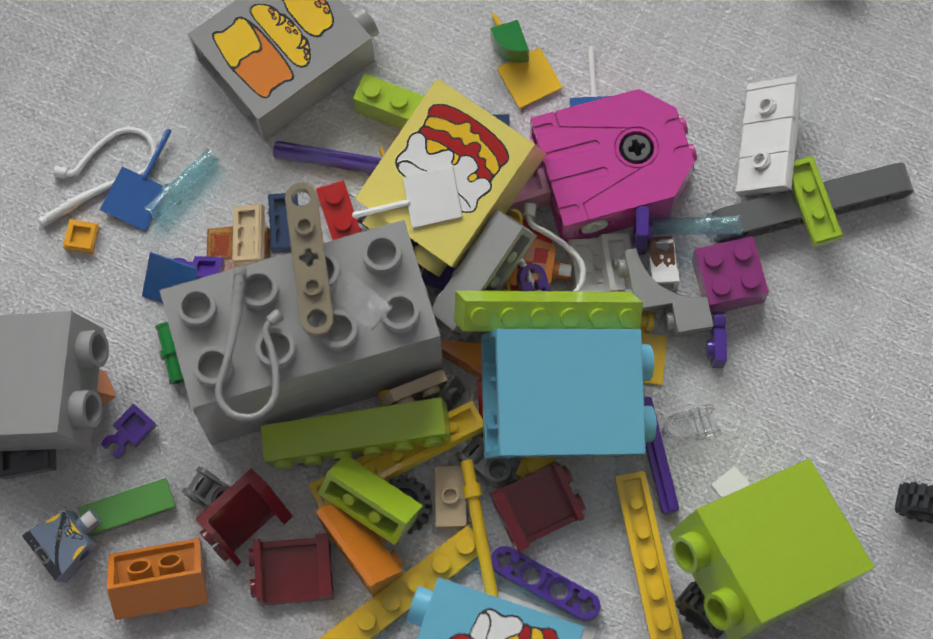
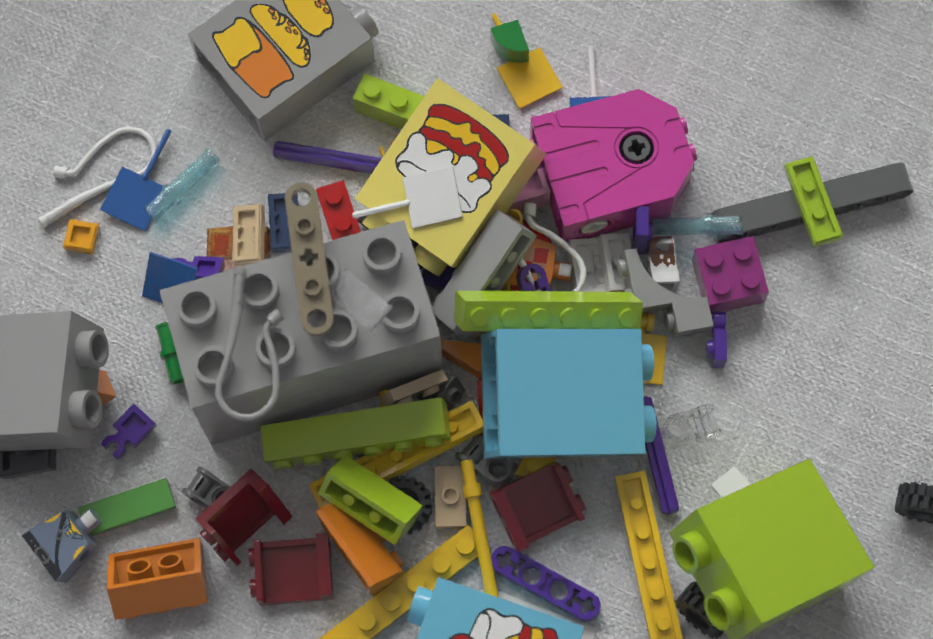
(769, 136): white container -> none

